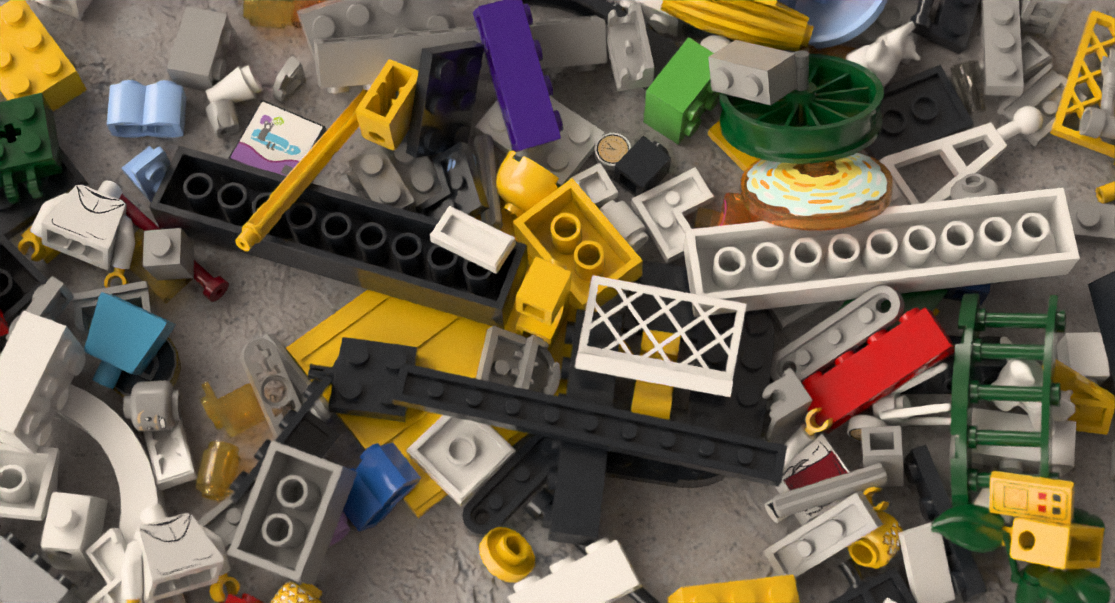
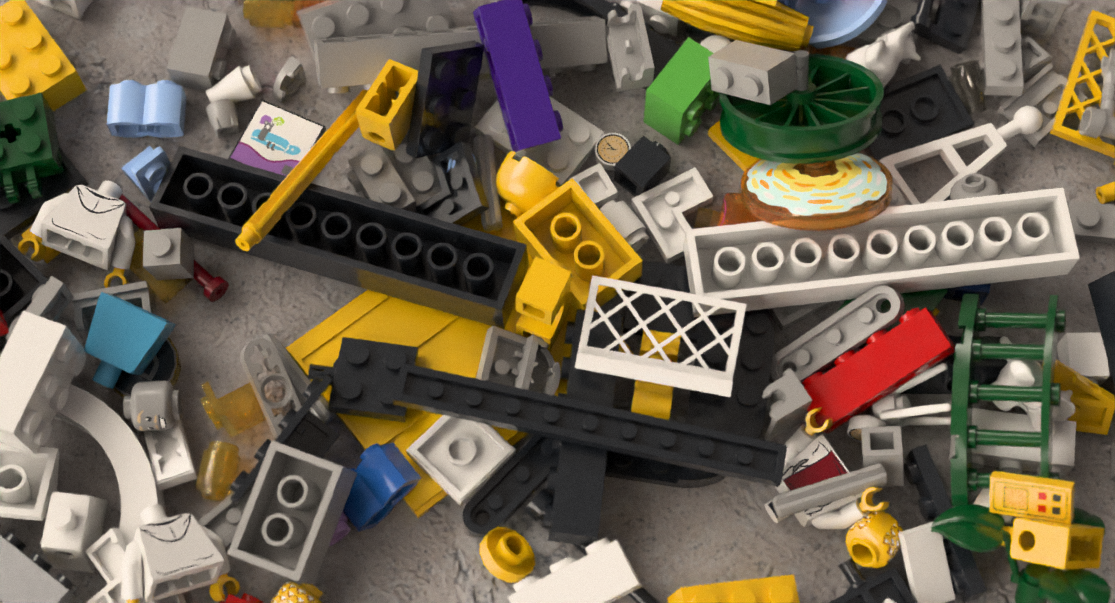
(472, 239): white tile -> none
(823, 536): plate -> none

